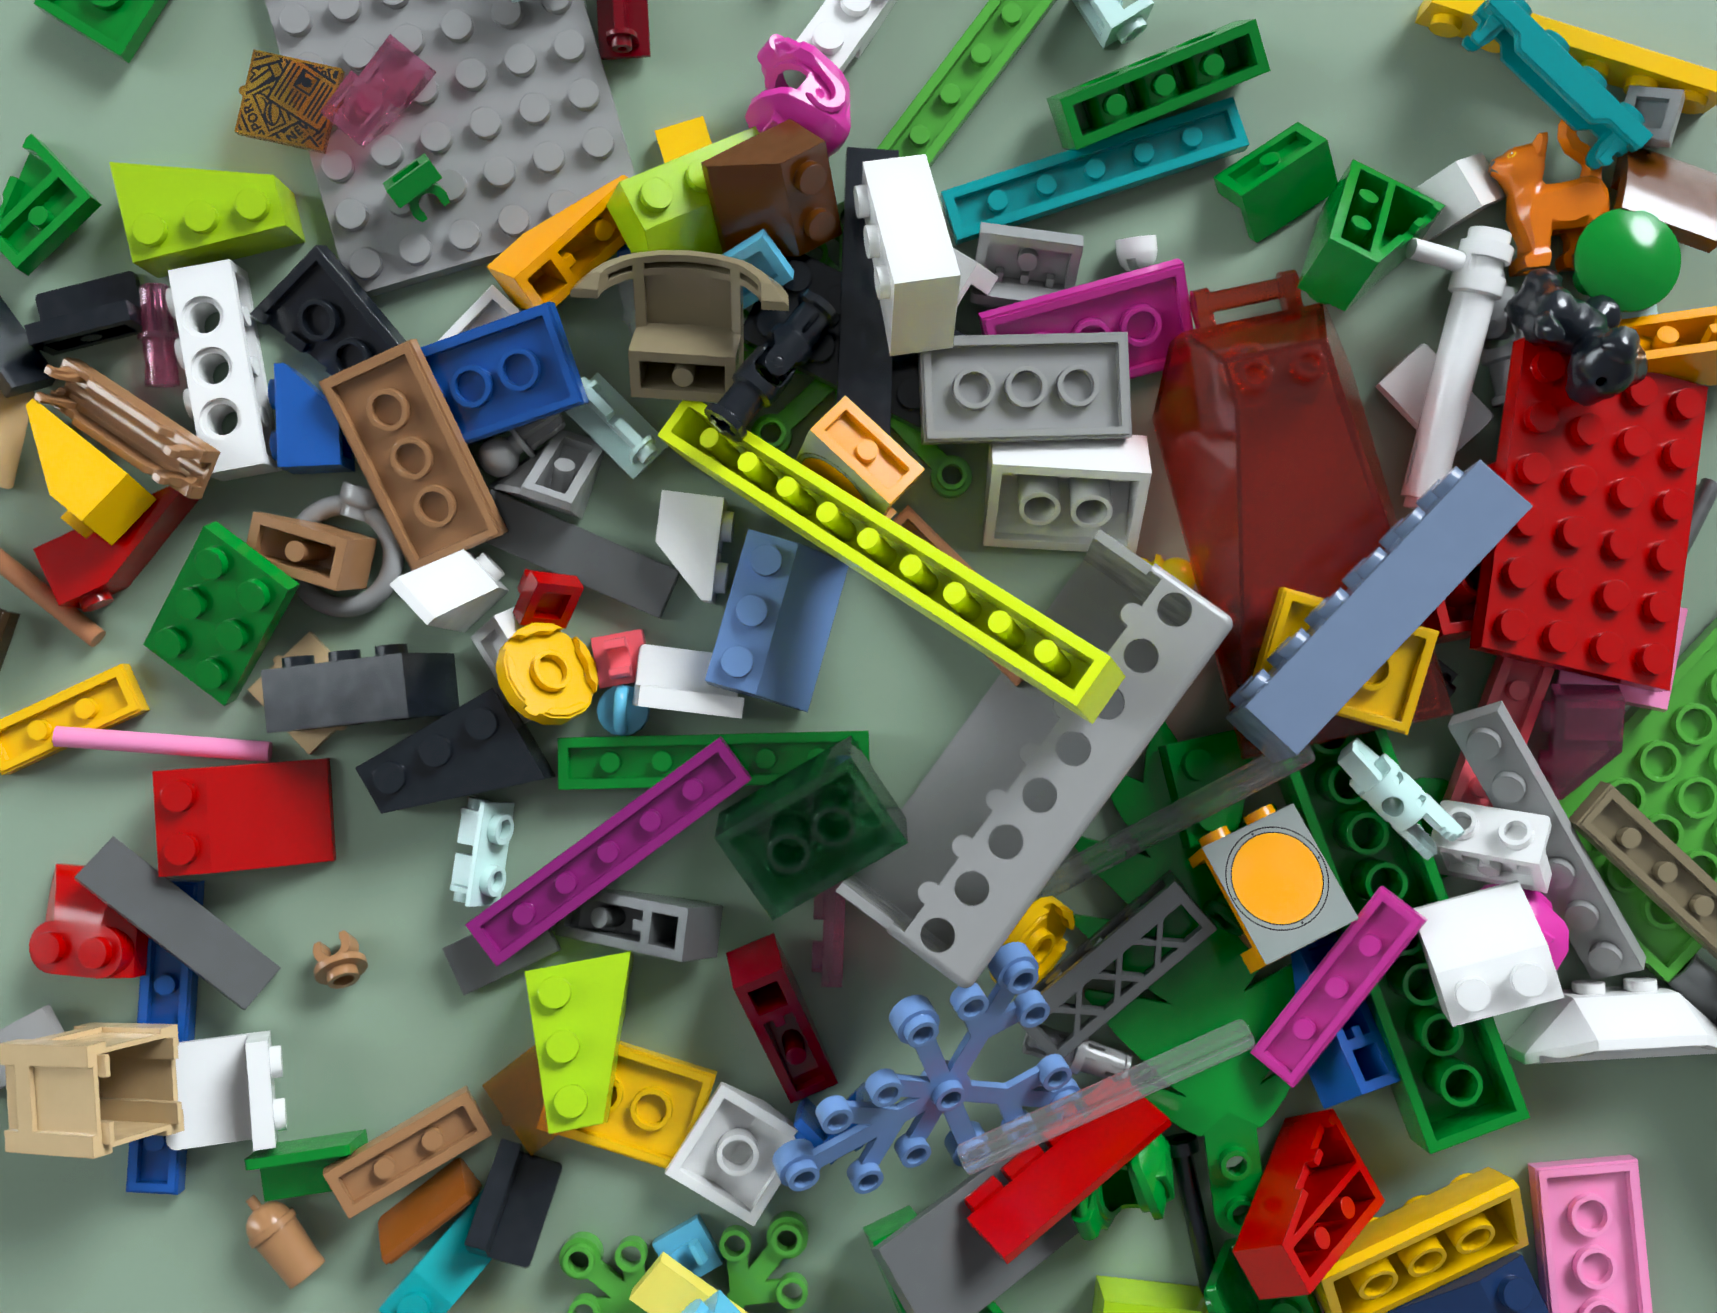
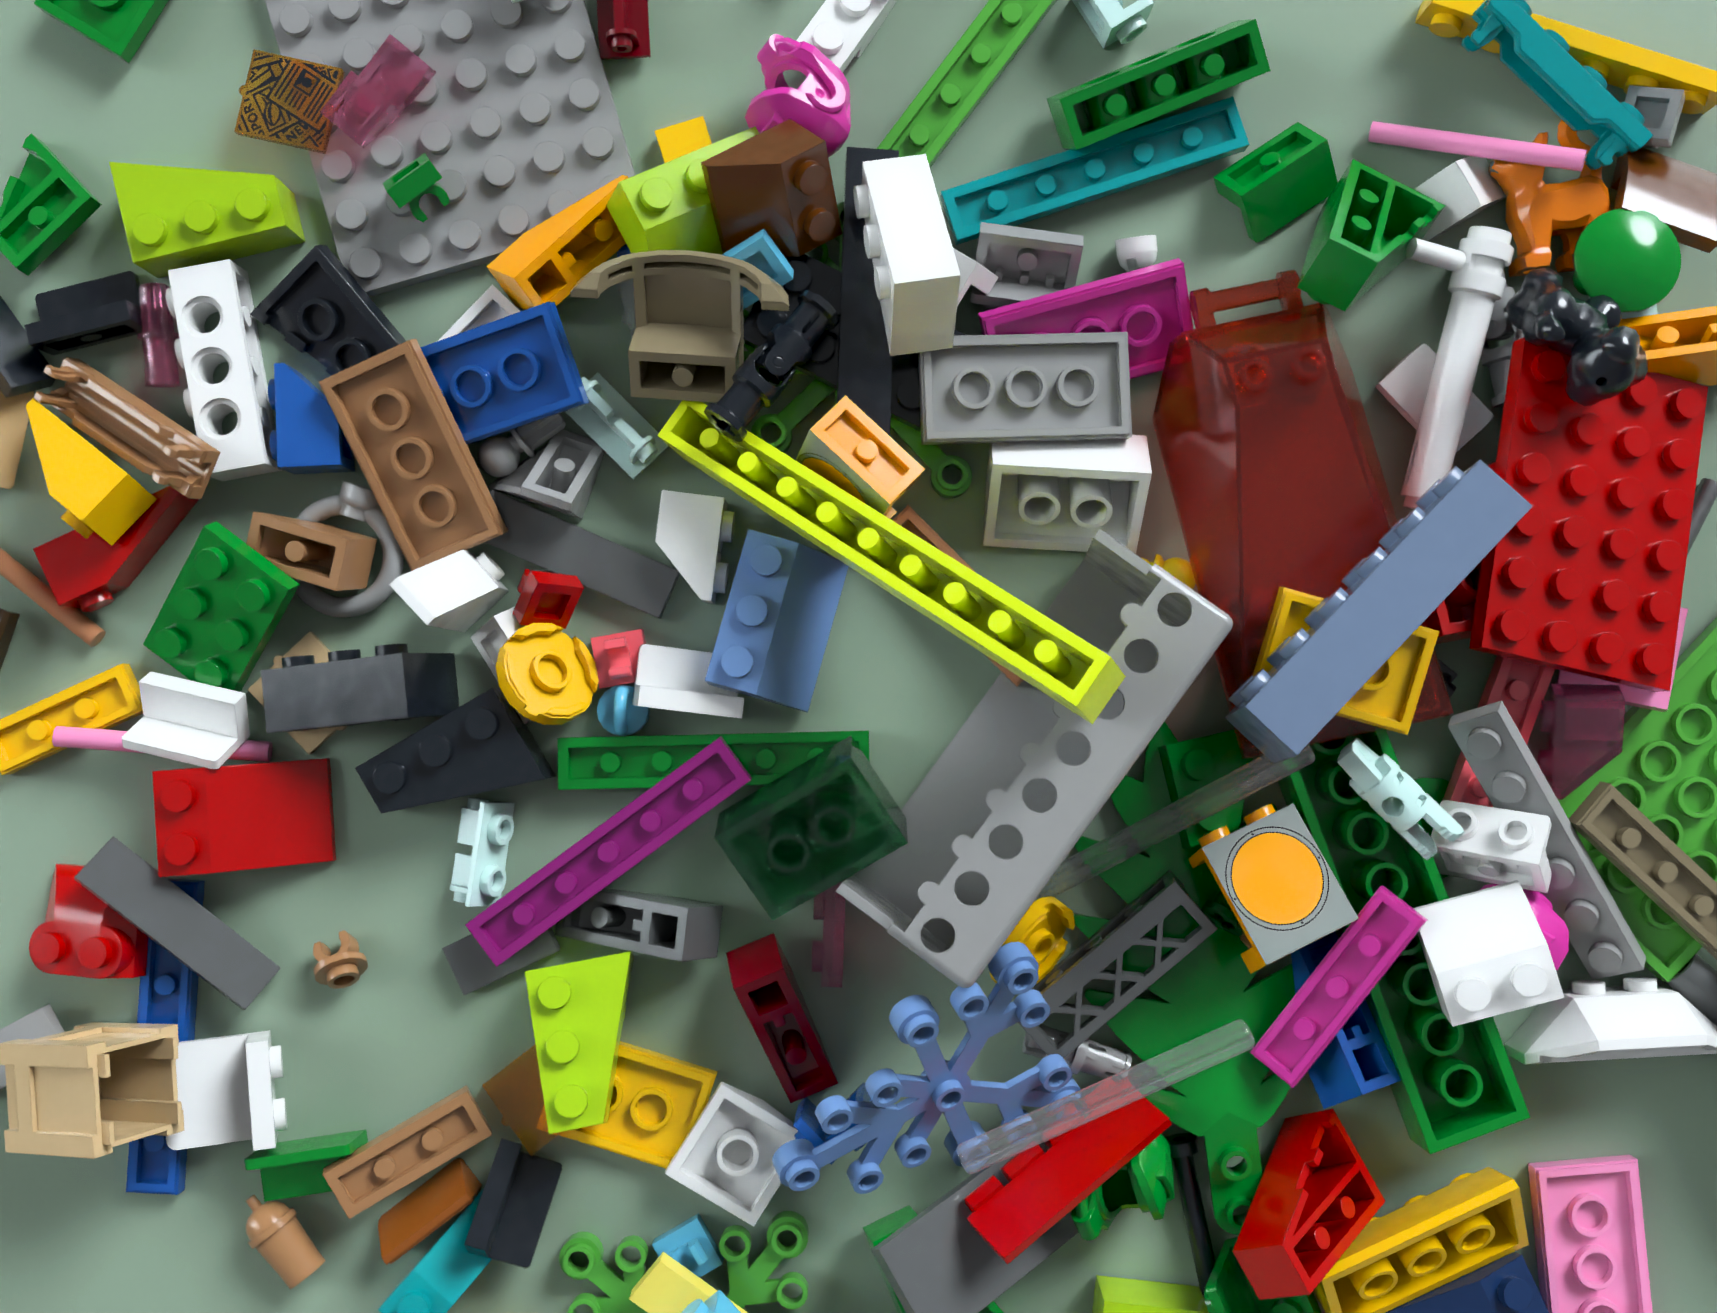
(188, 721): none -> white panel
(1477, 146): none -> bright pink bar

